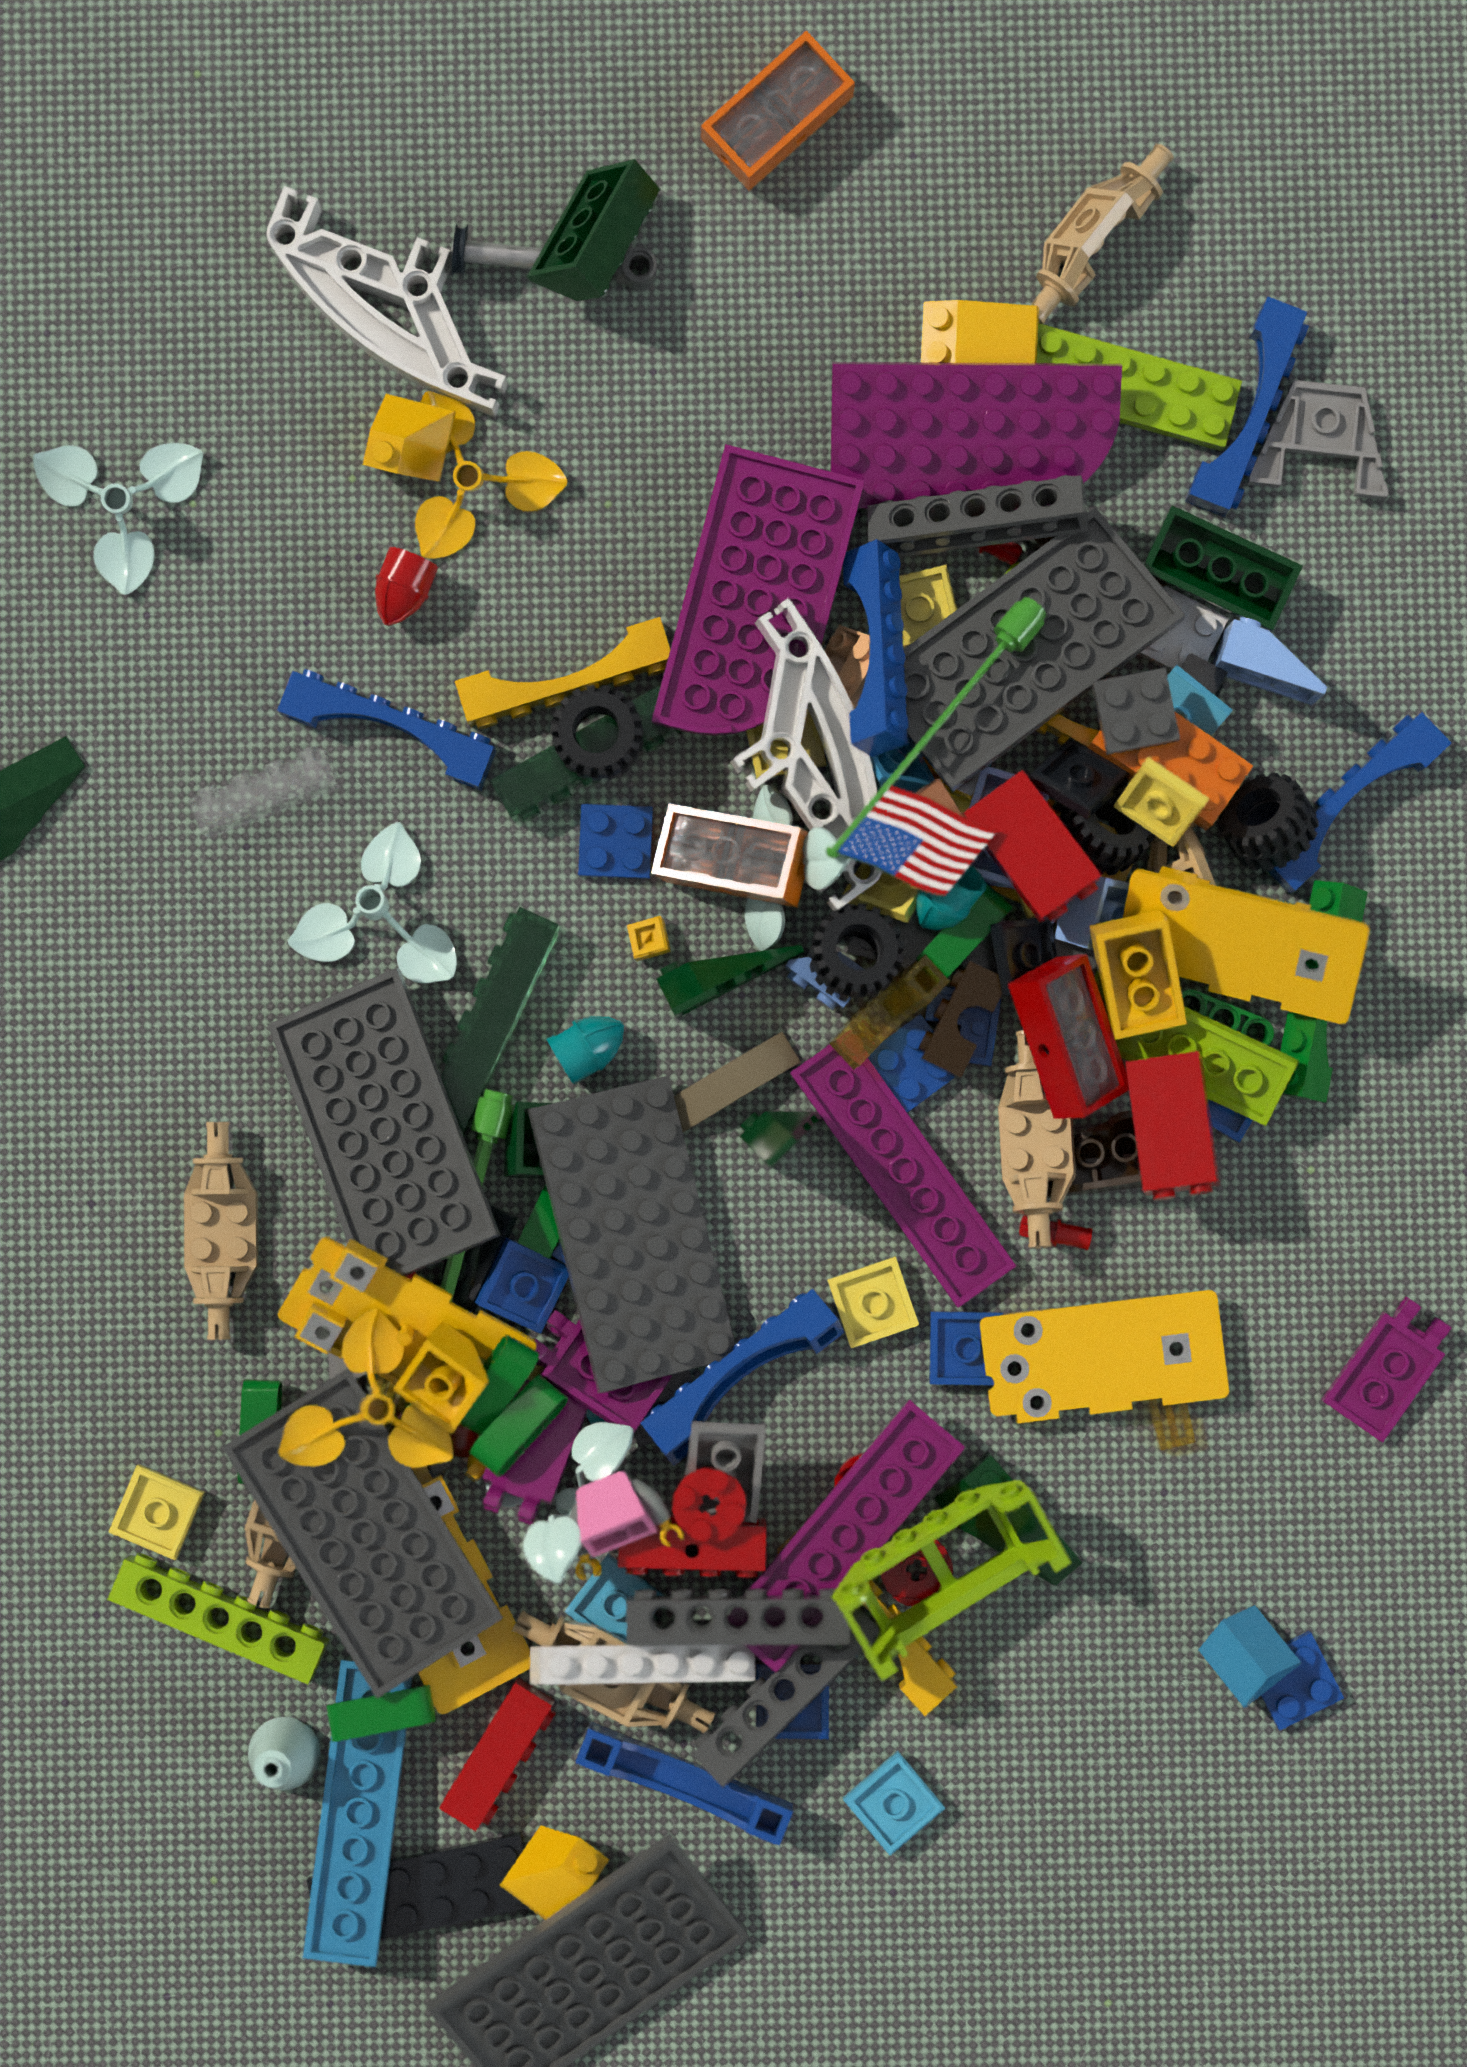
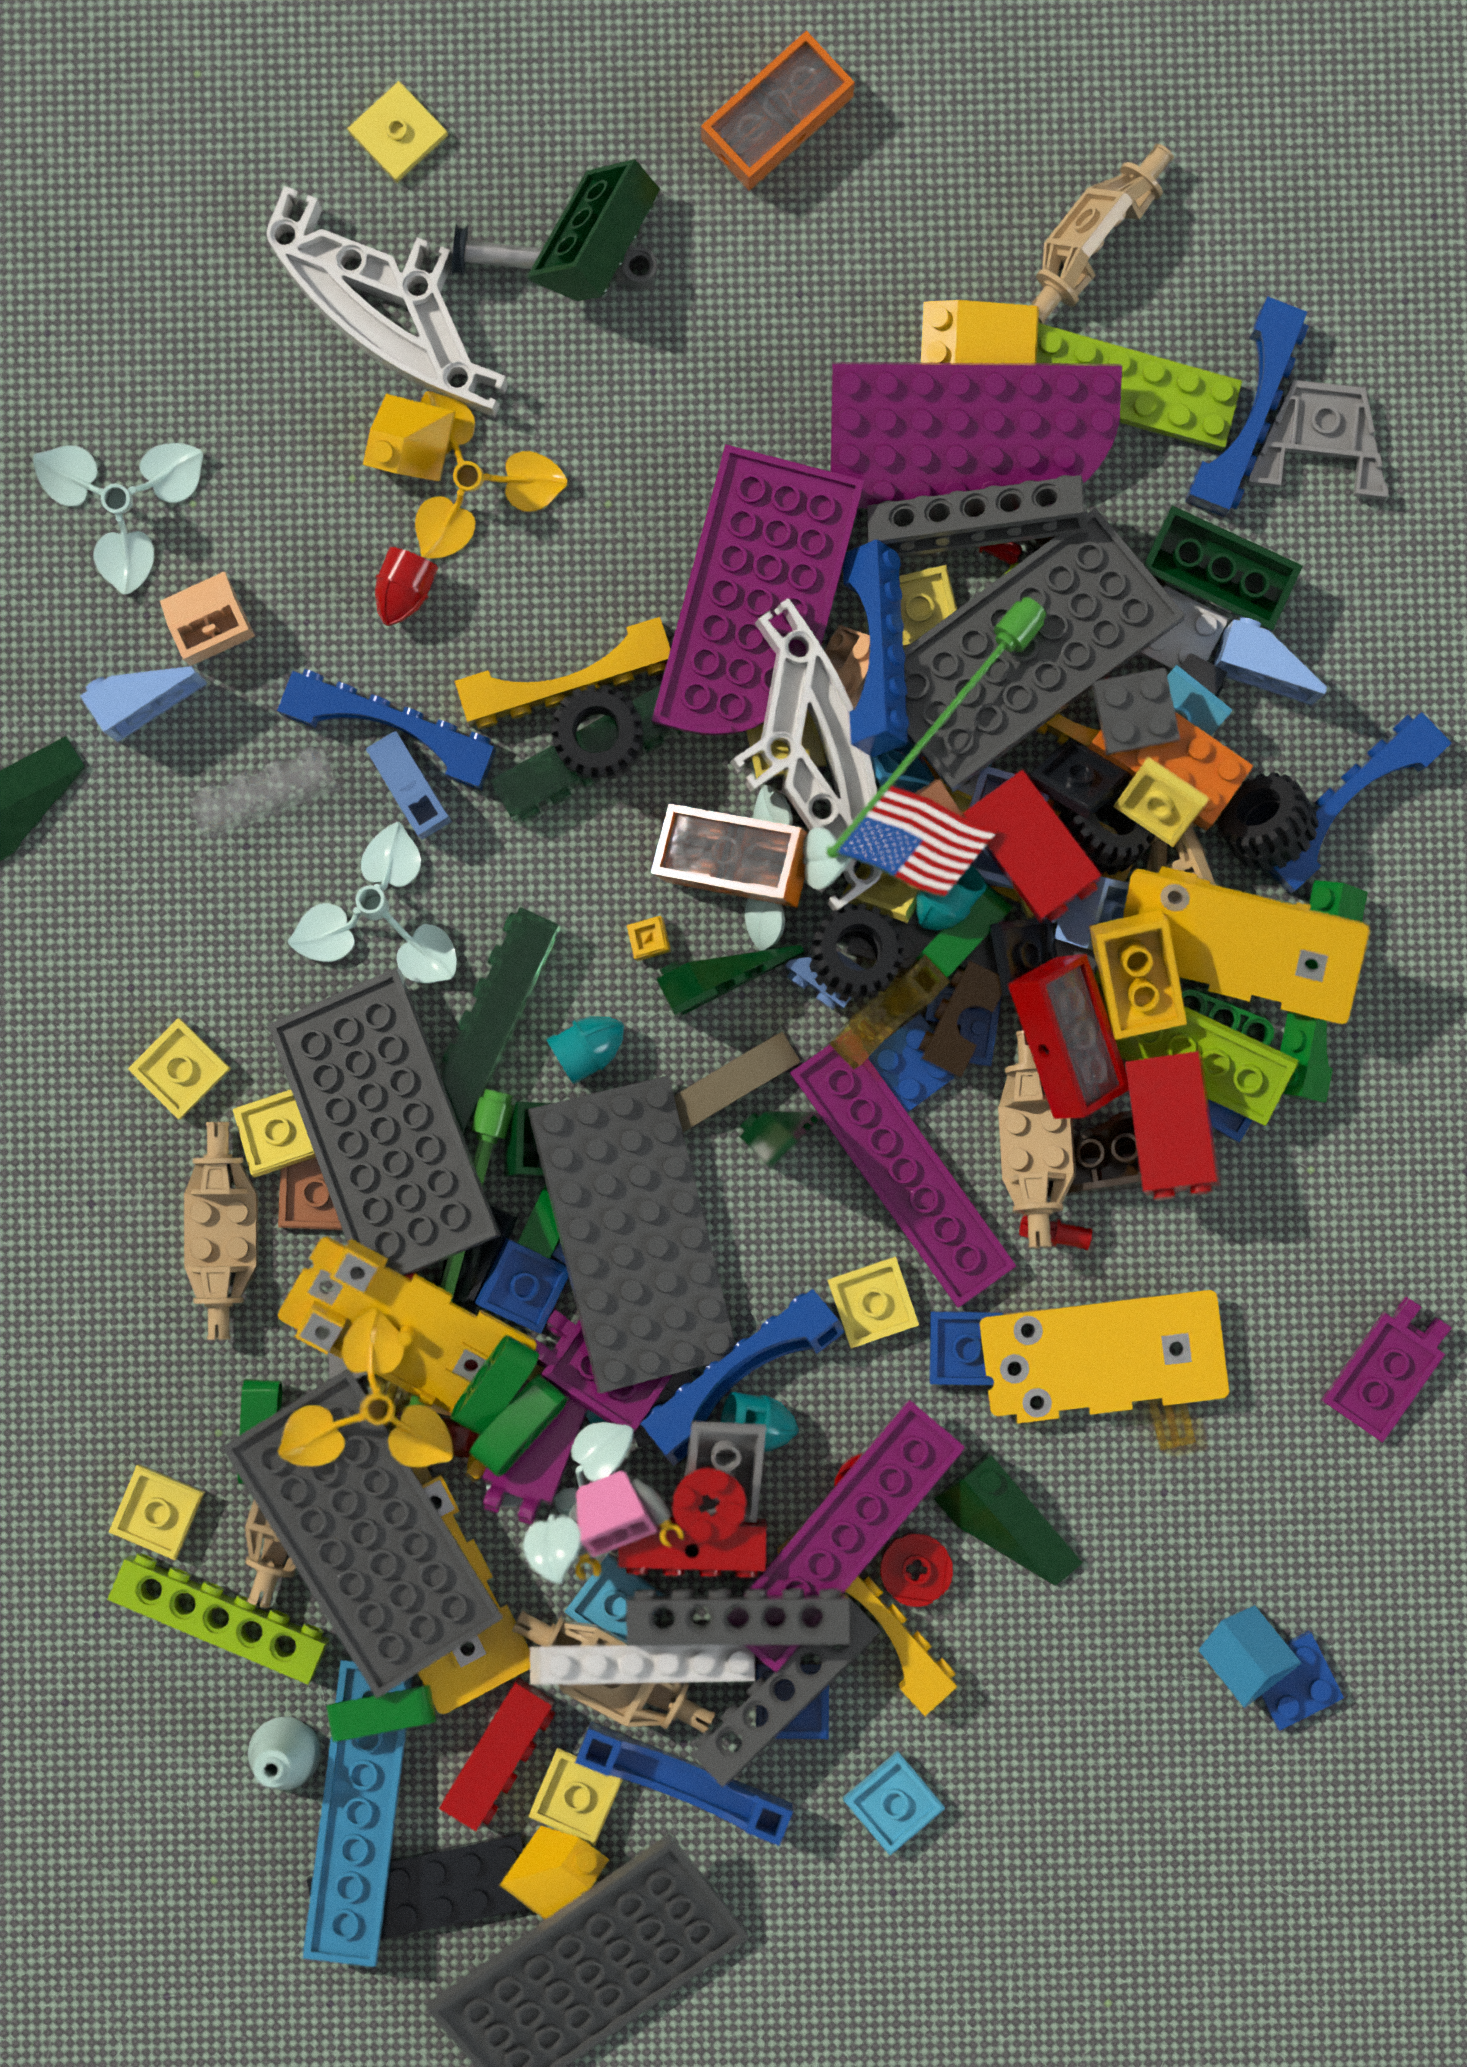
(134, 699): none -> light blue slope
(179, 1068): none -> light yellow plate
(206, 619): none -> light nougat slope
(273, 1133): none -> light yellow plate
(305, 1198): none -> nougat tile
(397, 131): none -> light yellow plate
(408, 785): none -> medium blue slope
(444, 1377): yellow slope -> none
(574, 1798): none -> light yellow plate
(615, 841): blue plate -> none
(762, 1410): none -> teal helmet
(954, 1593): lime windscreen -> none

